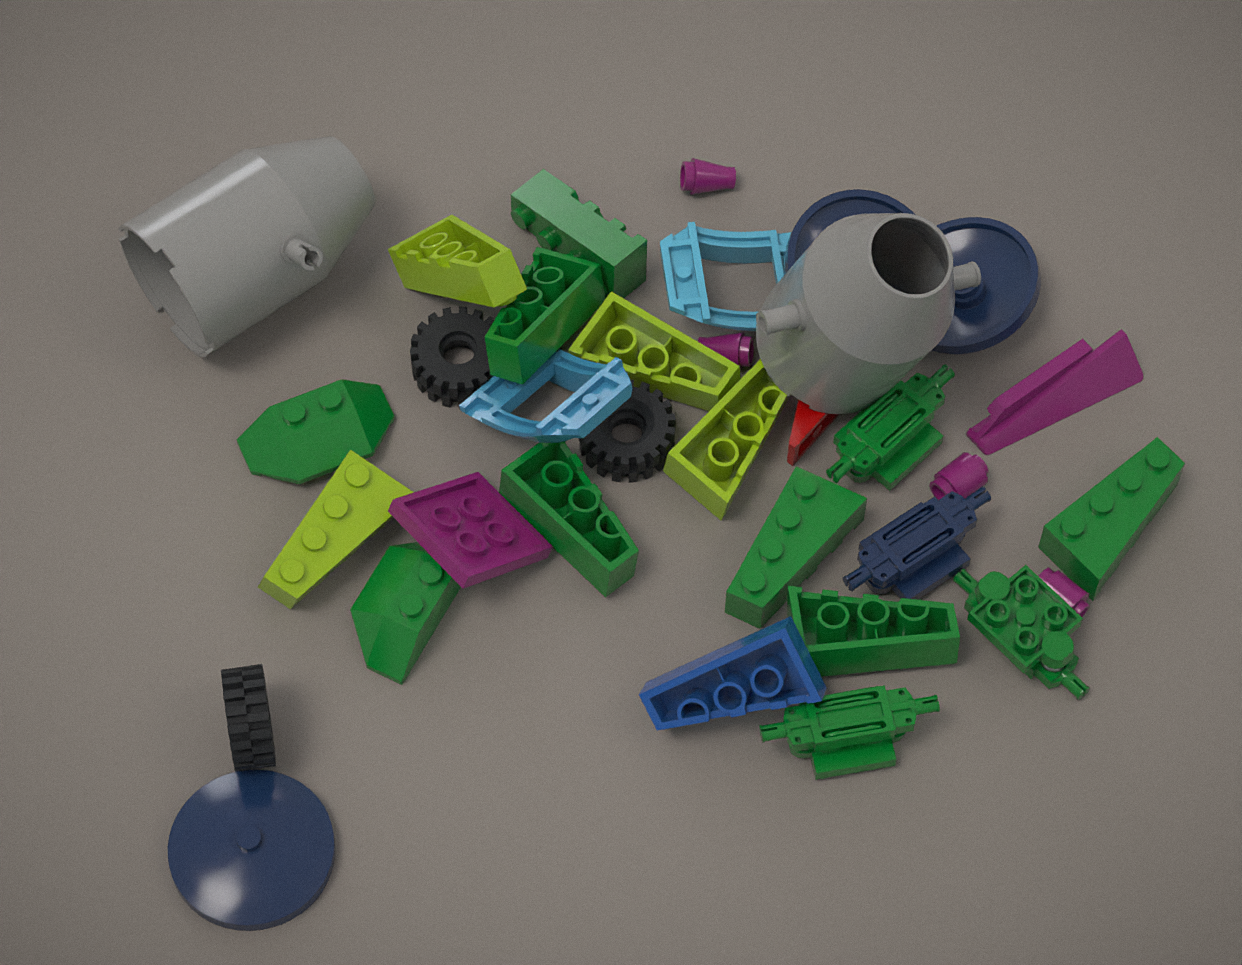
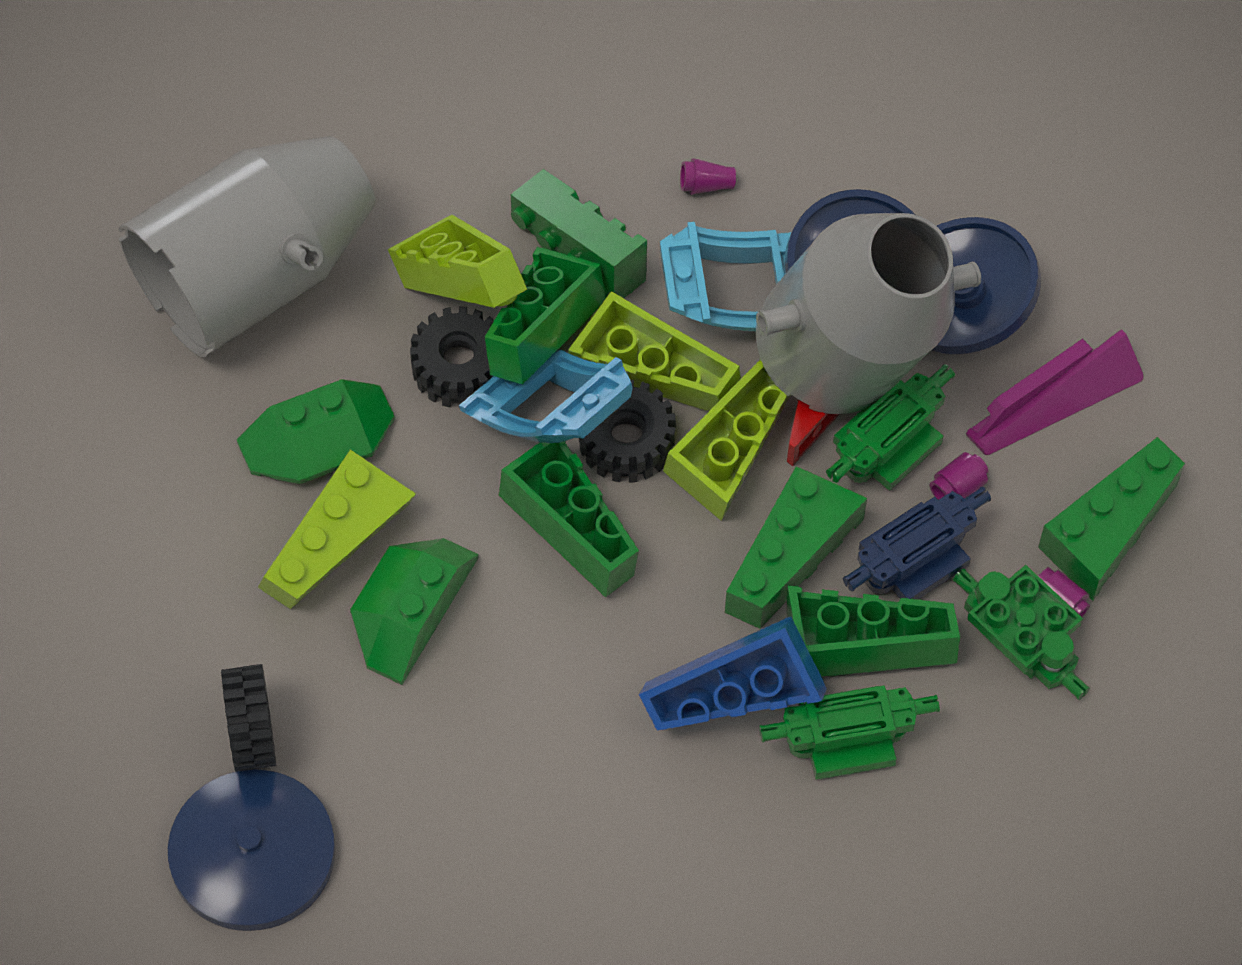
(470, 529): magenta plate -> none
(733, 346): magenta cone -> none

